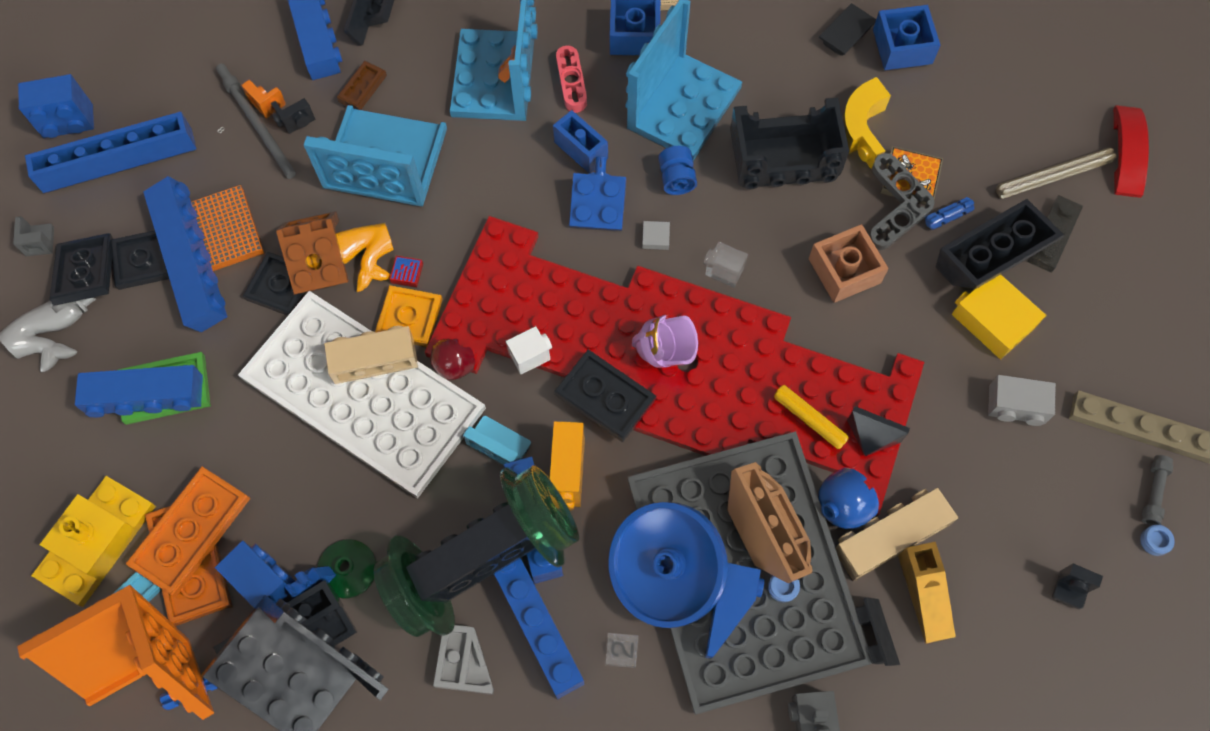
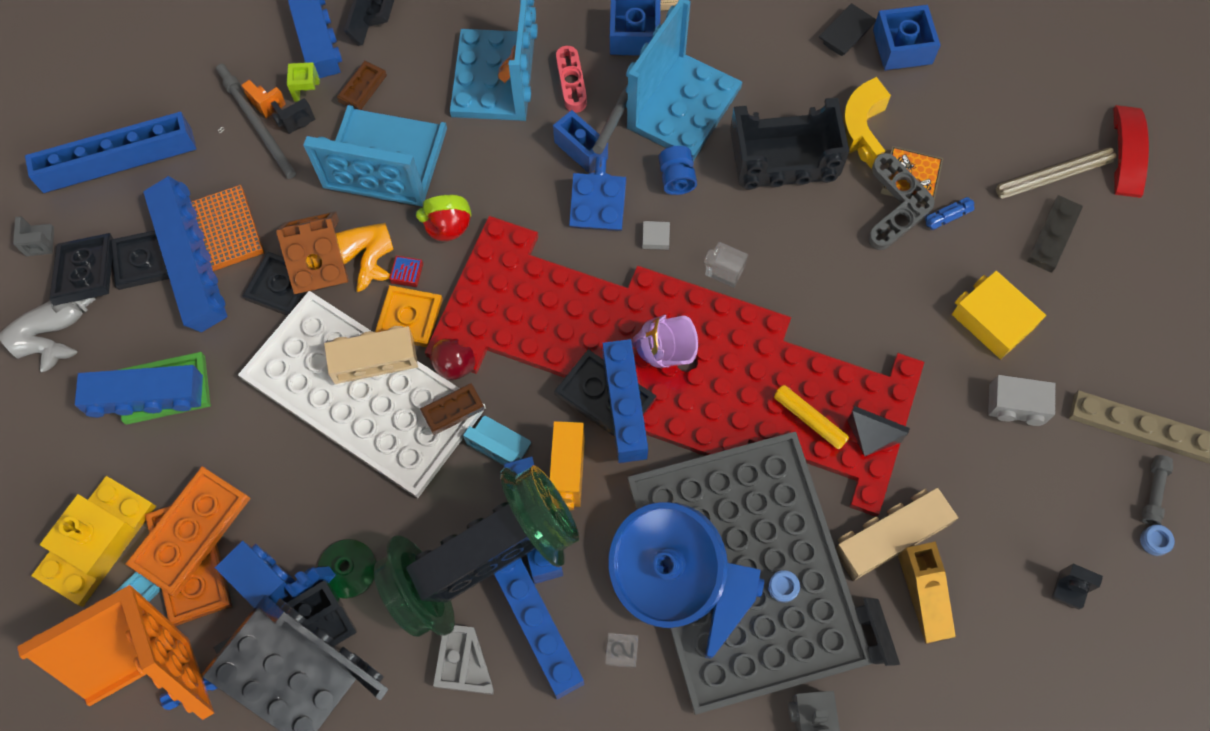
(56, 106): blue brick -> none
(301, 77): none -> lime panel
(445, 216): none -> piece
(452, 409): none -> reddish brown plate
(529, 349): white brick -> none
(611, 123): none -> dark grey bar
(625, 401): none -> blue brick
(768, 524): medium nougat wedge -> none
(847, 499): blue cylinder -> none
(848, 263): nougat brick -> none
(997, 246): black slope -> none

